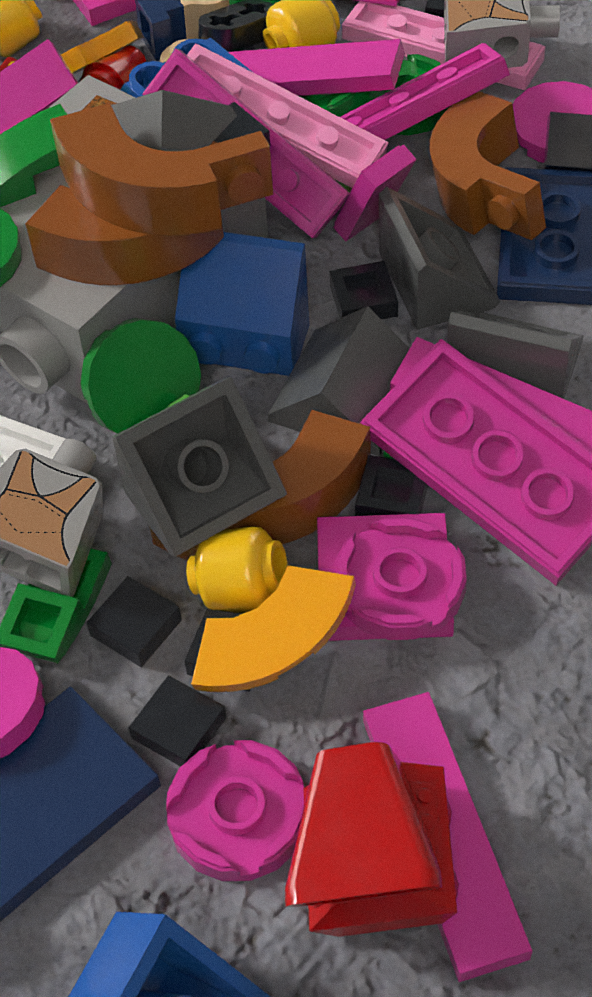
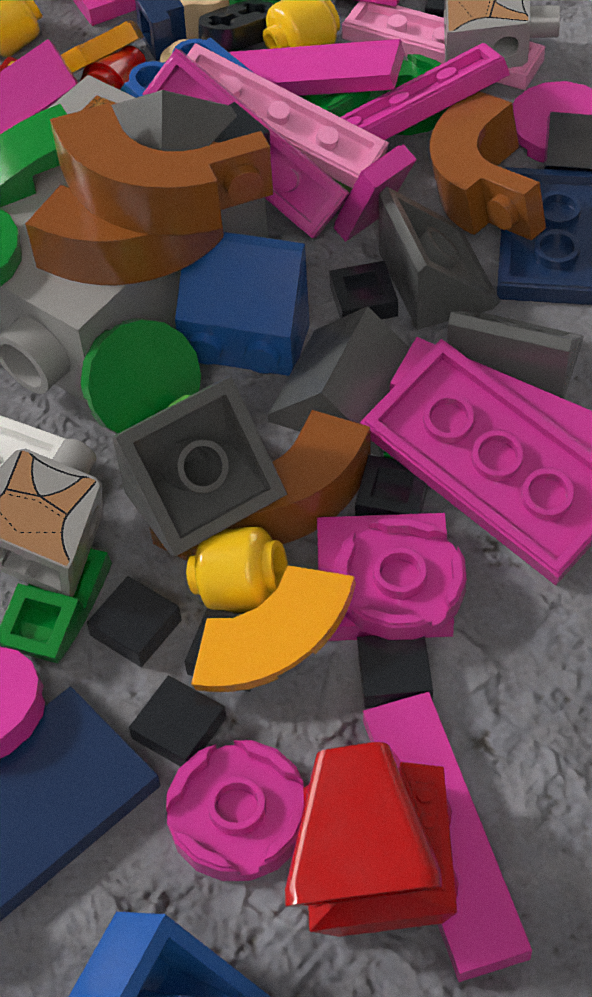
(393, 669): none -> black tile

